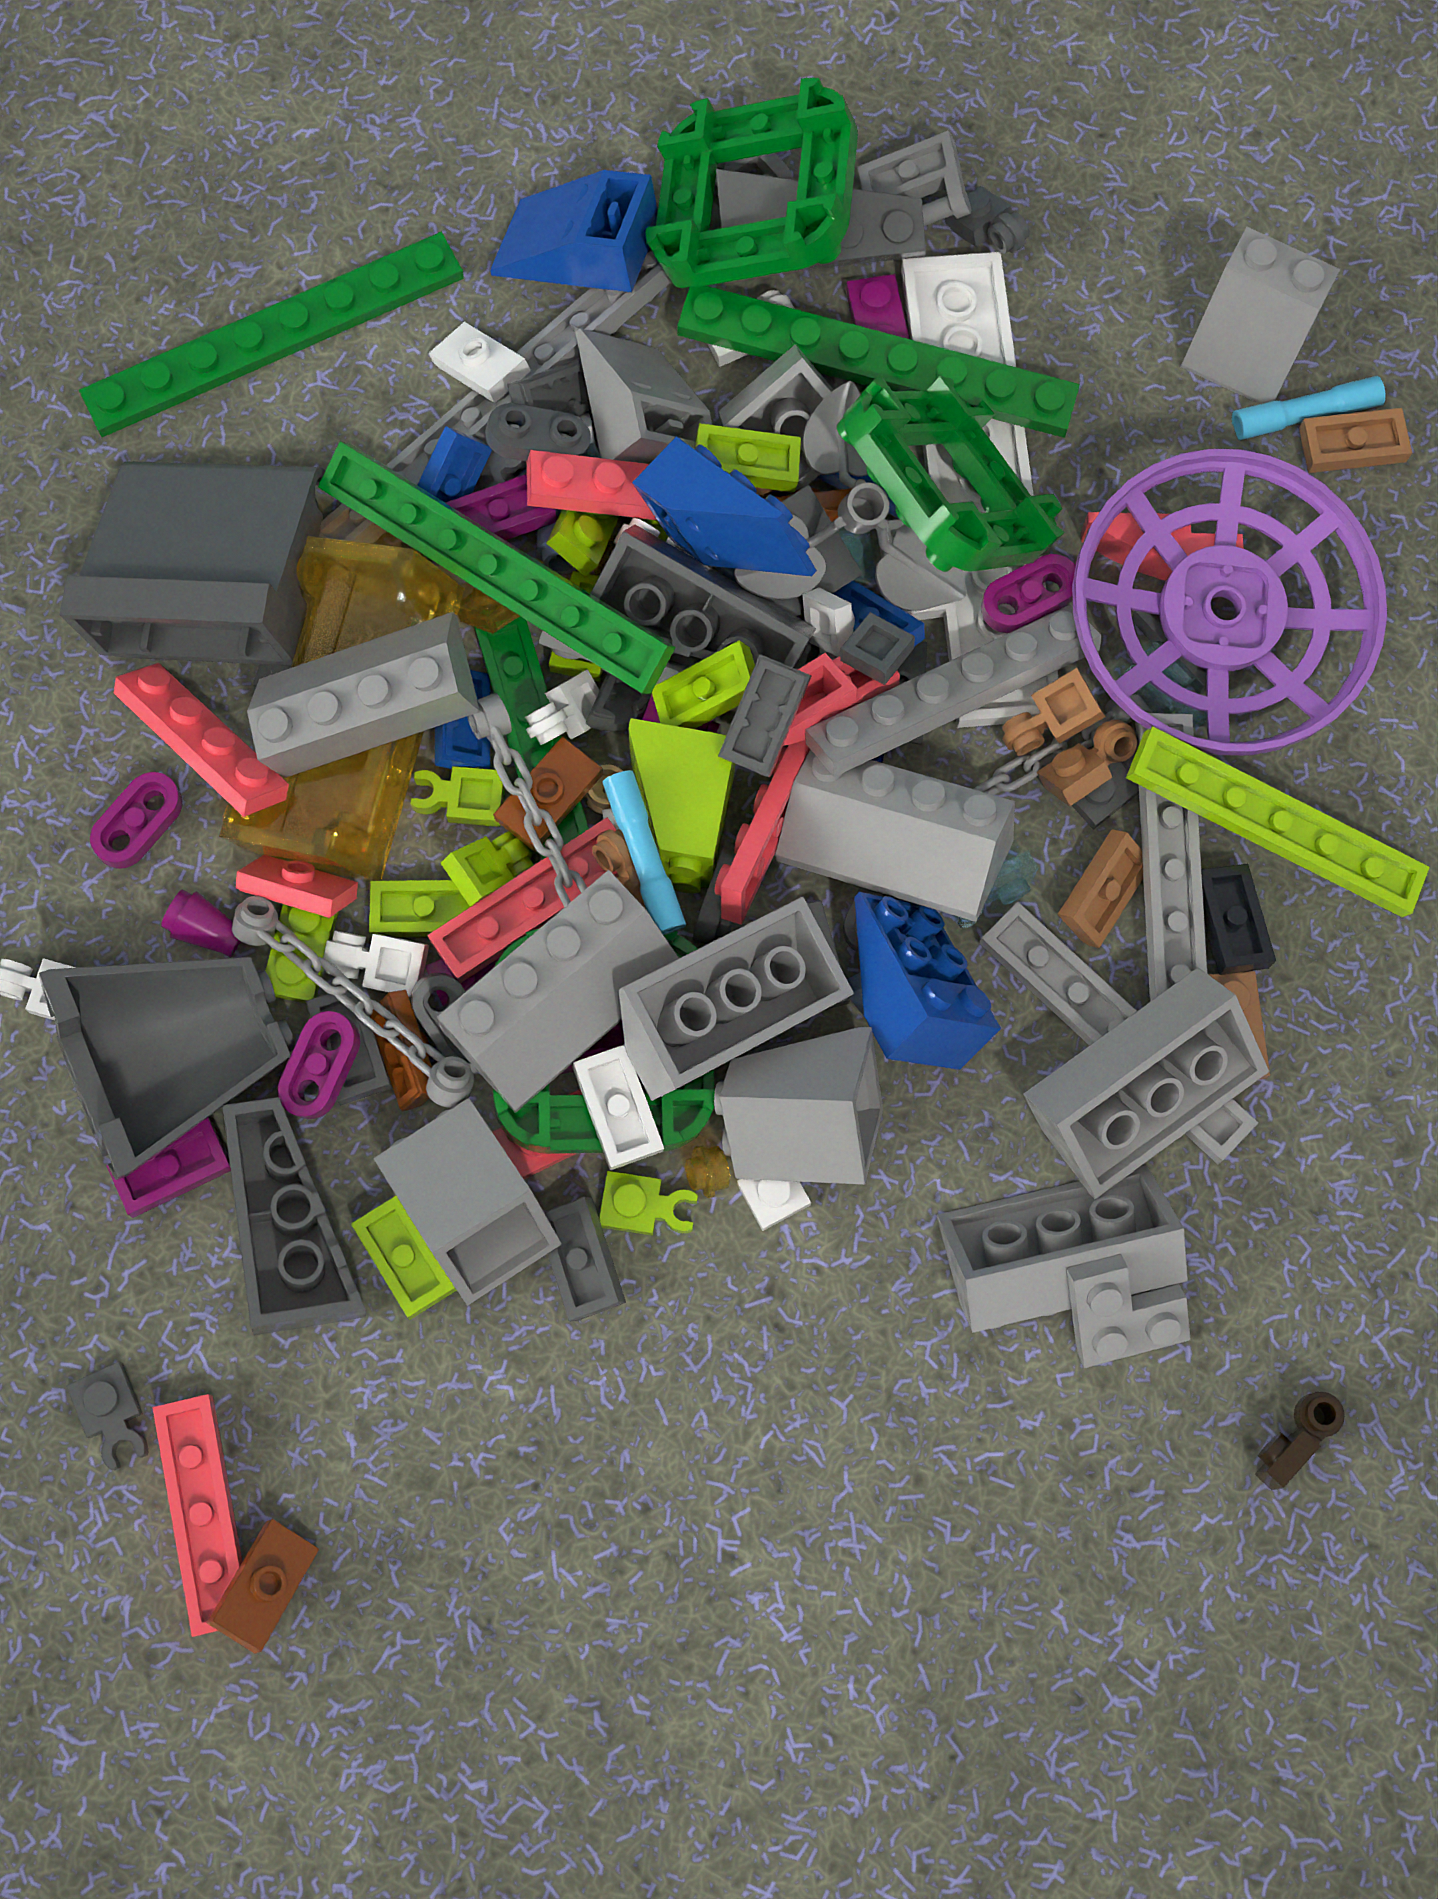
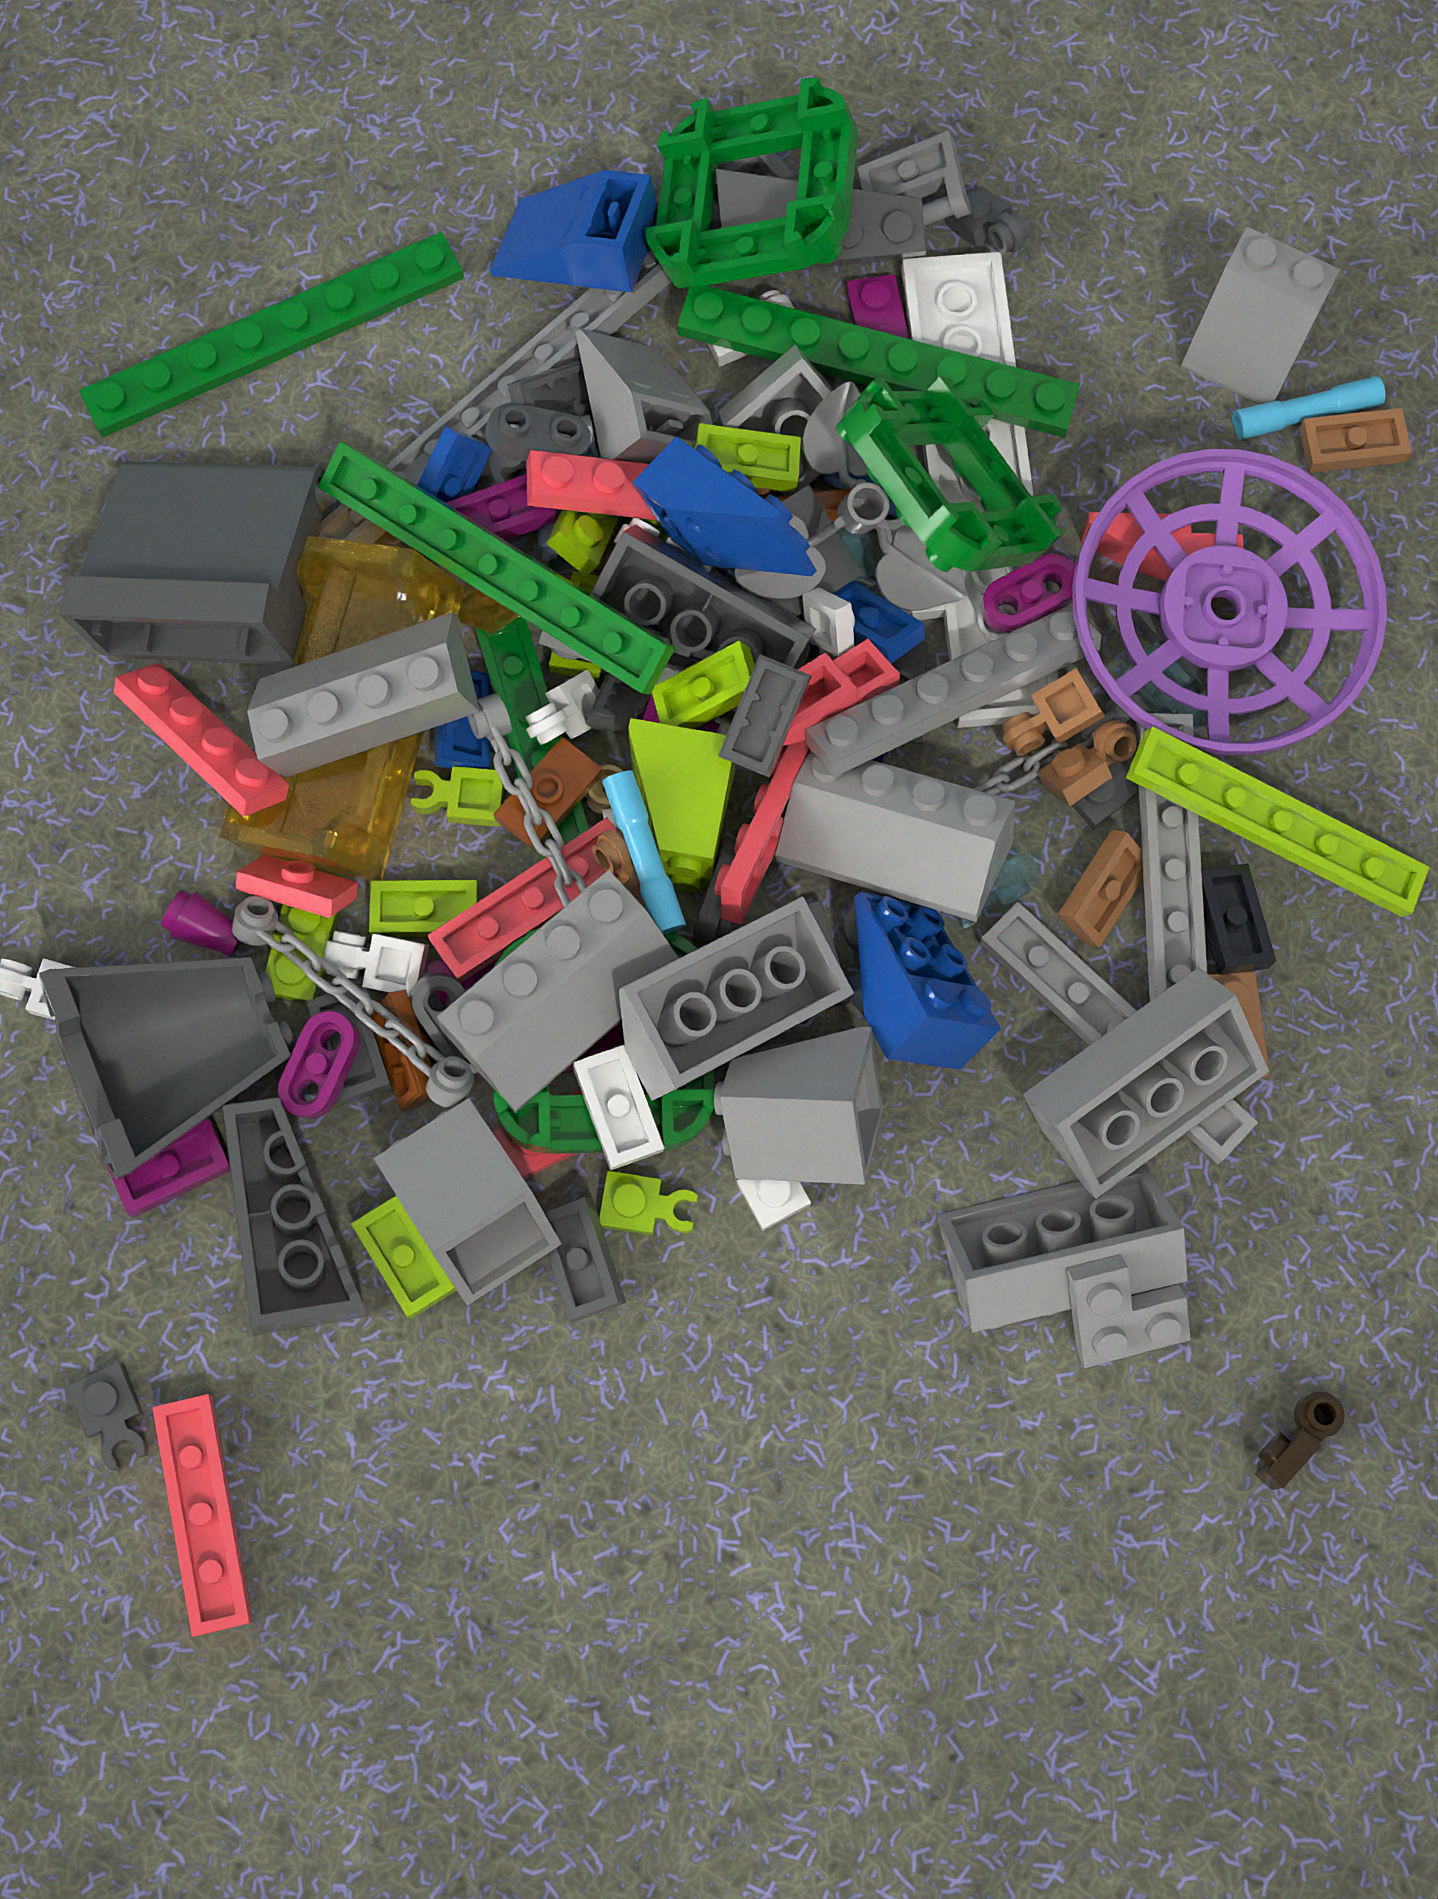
(130, 817): magenta plate -> none
(263, 1586): dark orange plate -> none
(479, 362): white plate -> none
(487, 865): lime plate -> none
(707, 1170): clear yellow plate -> none
(877, 648): dark grey plate -> none

